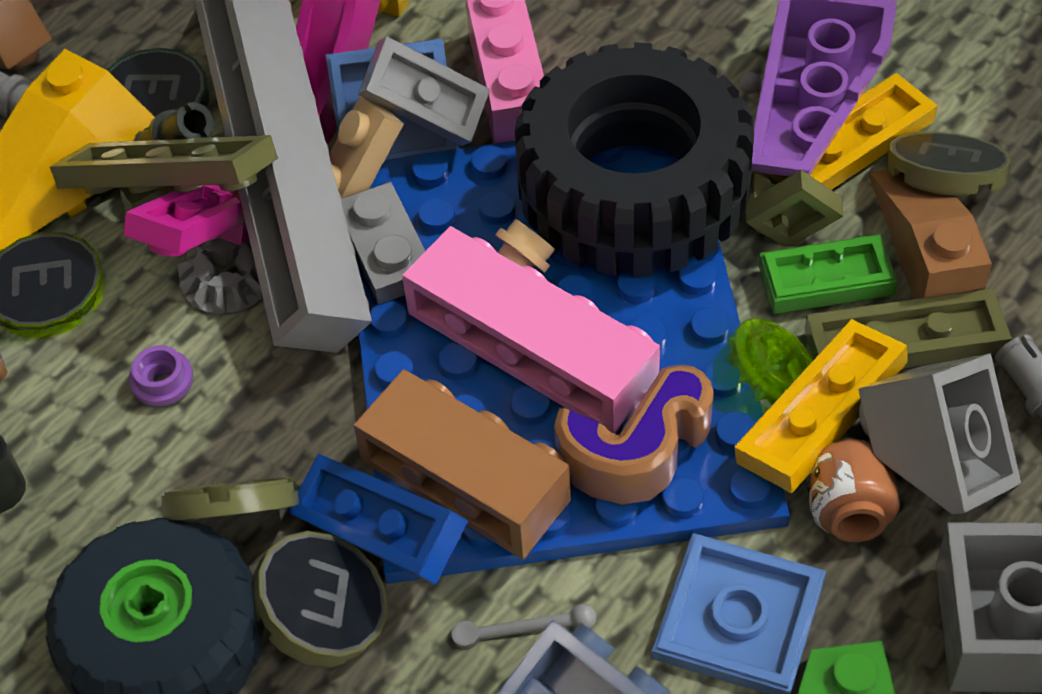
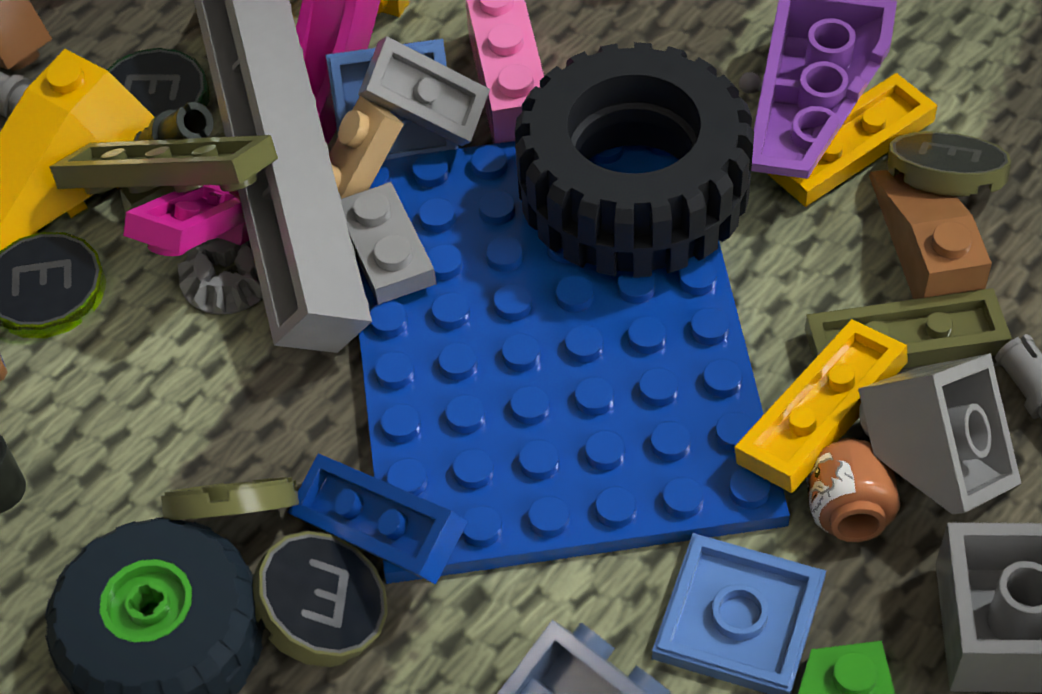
(155, 362): medium lavender plate -> none
(464, 462): medium nougat brick -> none
(467, 634): light grey hinge -> none
(524, 246): tan plate -> none
(532, 328): bright pink brick -> none
(645, 453): medium nougat animal -> none
(762, 343): clear neon green gear -> none
(791, 208): olive bracket -> none
(827, 274): bright green plate -> none

